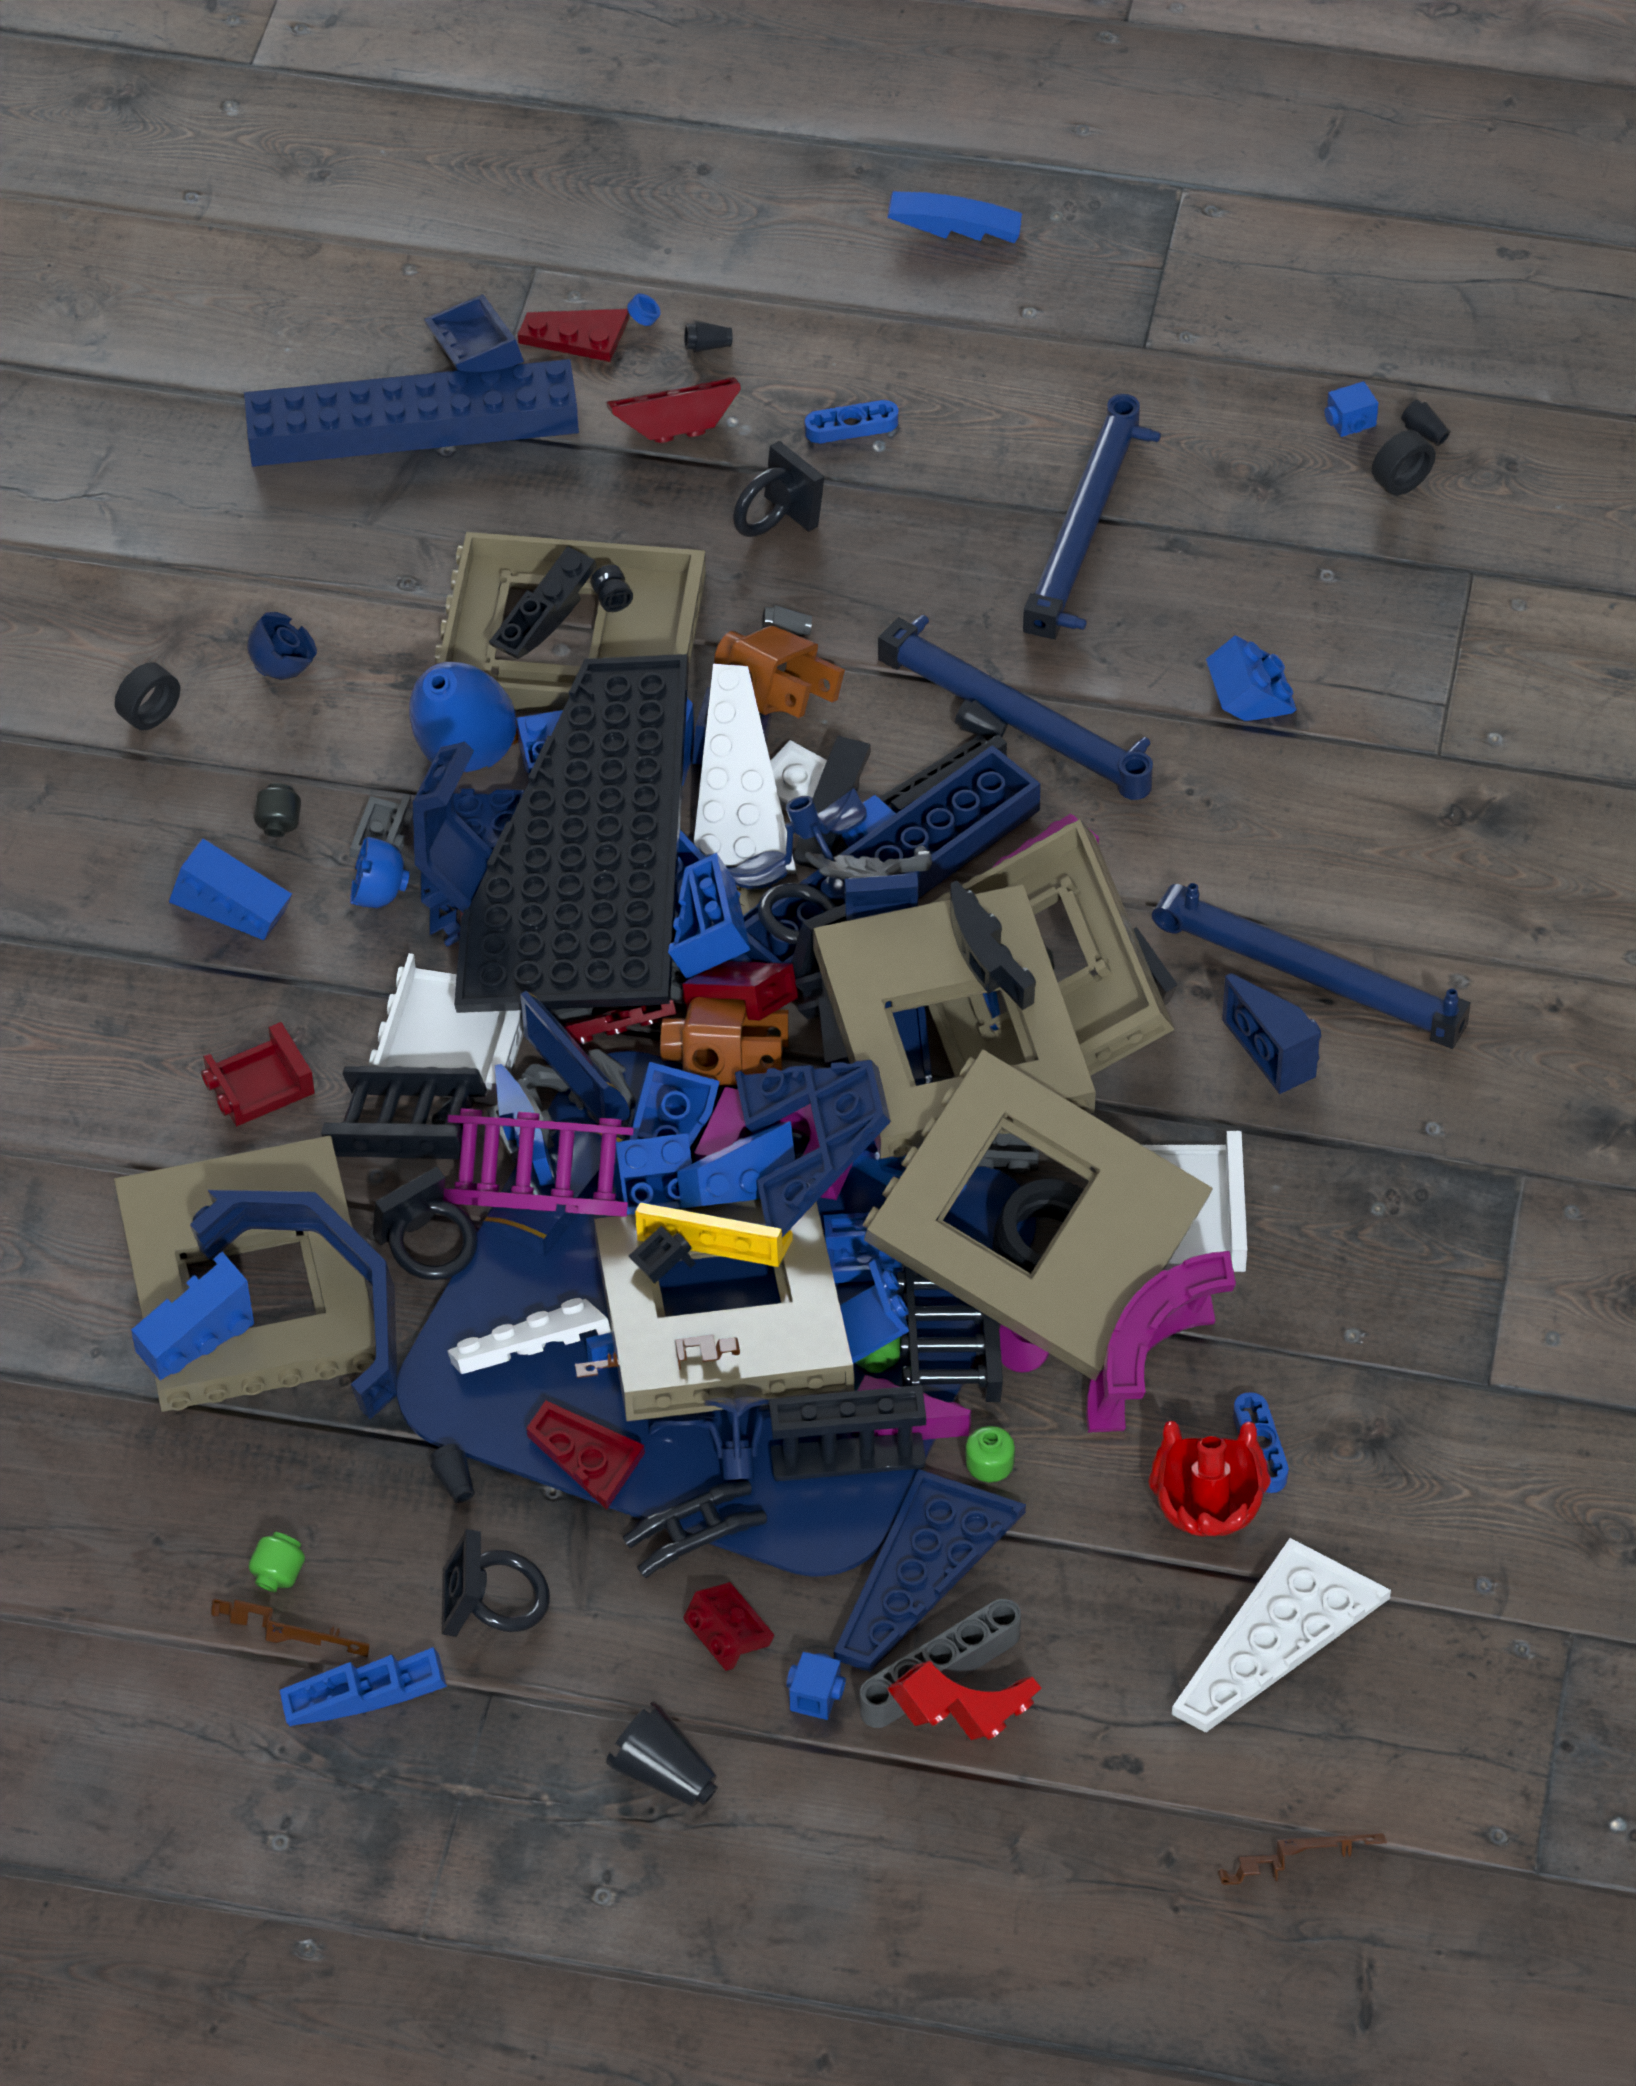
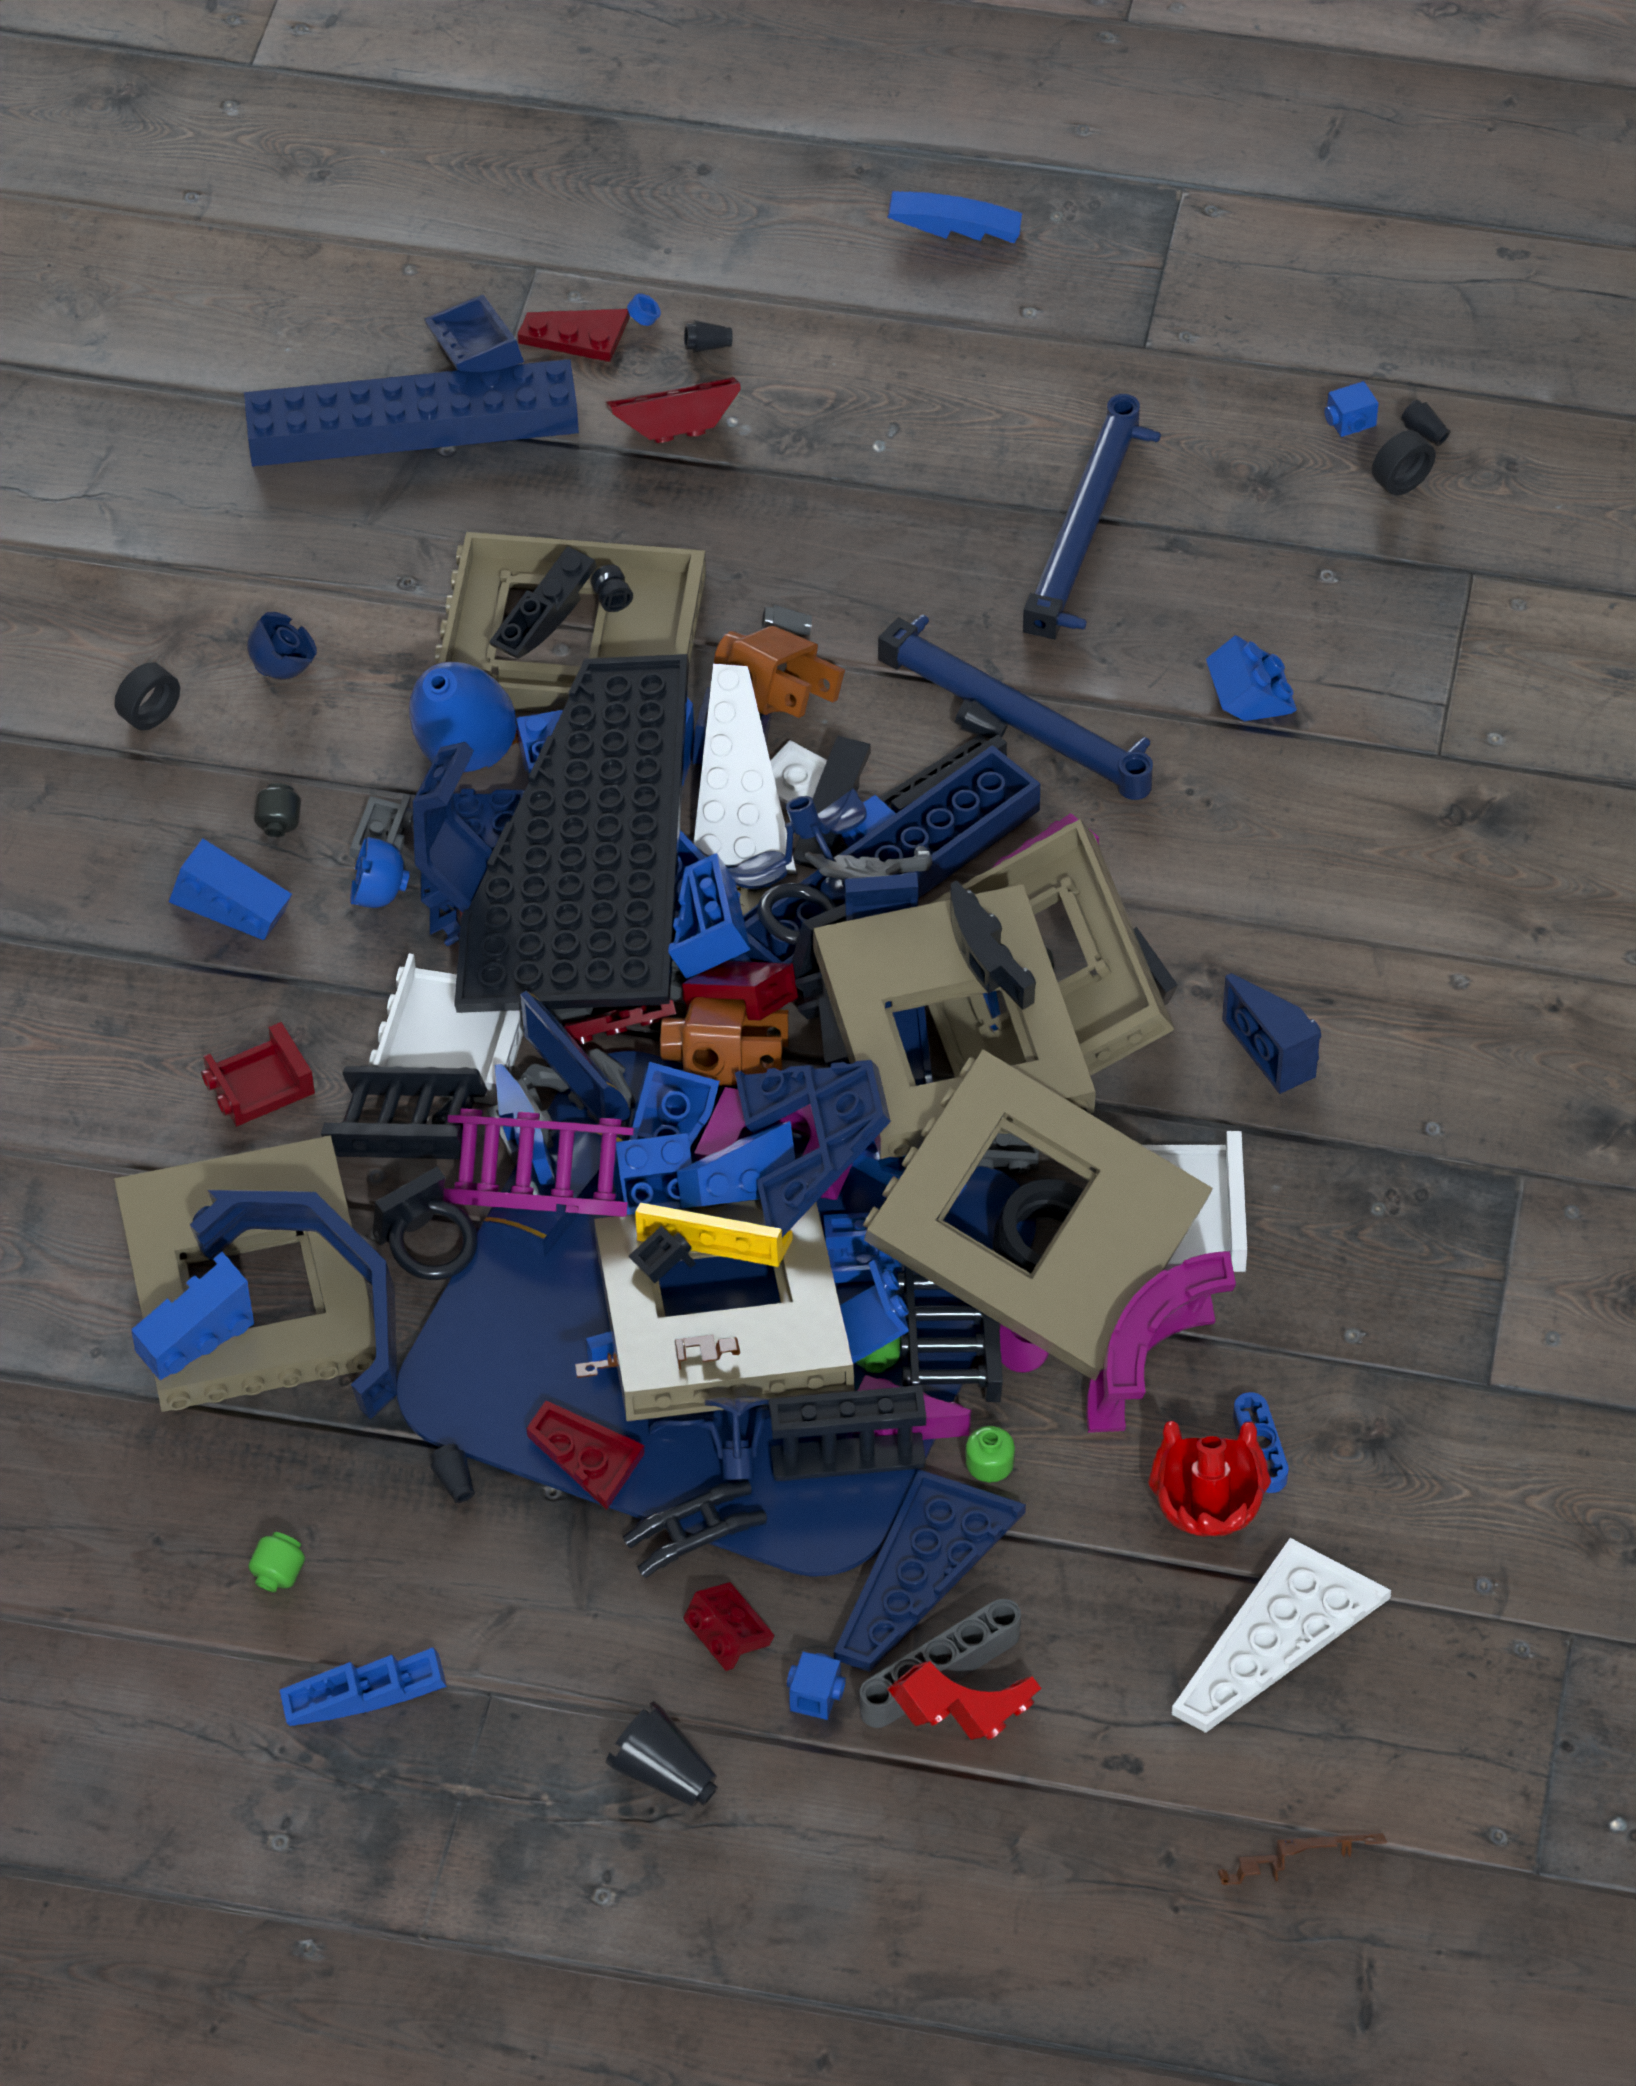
(241, 1609): reddish brown piece -> none
(466, 1584): black tile -> none
(529, 1336): white wing -> none
(790, 486): black tile -> none
(827, 418): blue beam -> none
(1183, 911): dark blue piece -> none

